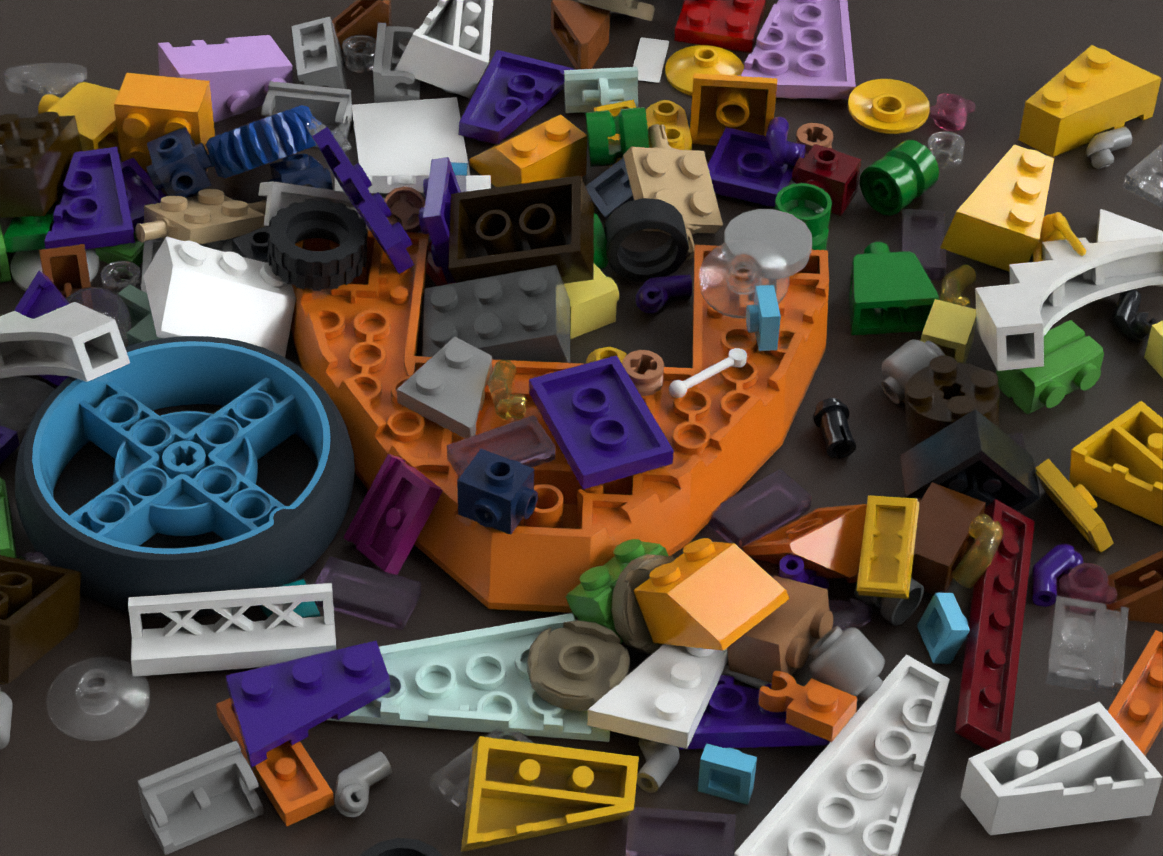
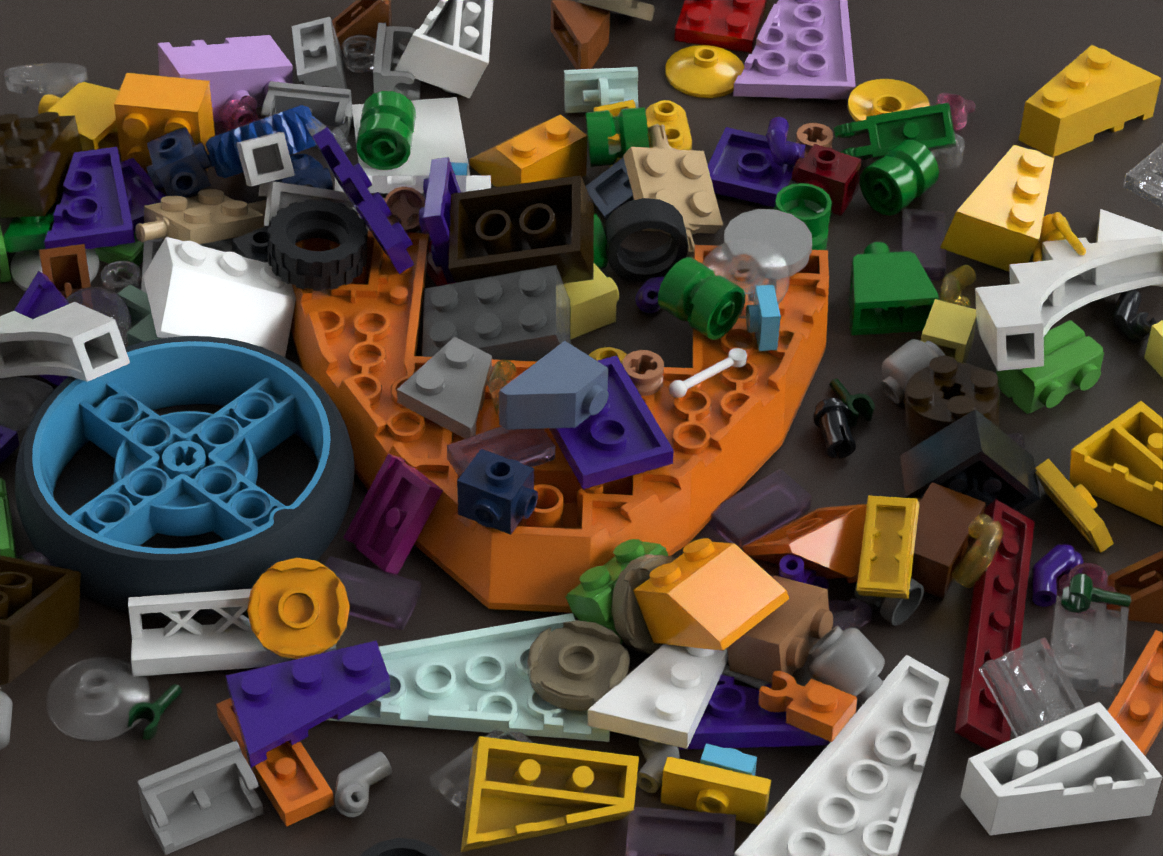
(153, 711): none -> dark green hand
(234, 109): none -> clear pink plate
(265, 159): none -> white brick
(298, 608): none -> light orange tile
(386, 130): none -> green wheel
(509, 95): dark purple wing -> none
(555, 391): none -> sand blue slope
(650, 59): white sticker -> none
(701, 298): none -> green wheel
(715, 790): none -> yellow plate
(731, 103): light orange slope -> none
(856, 403): none -> dark green hand
(927, 125): none -> green hinge
(943, 628): medium azure plate -> none
(1030, 687): none -> clear plate
(1081, 592): none -> dark green hand
(1104, 143): light grey arm -> none

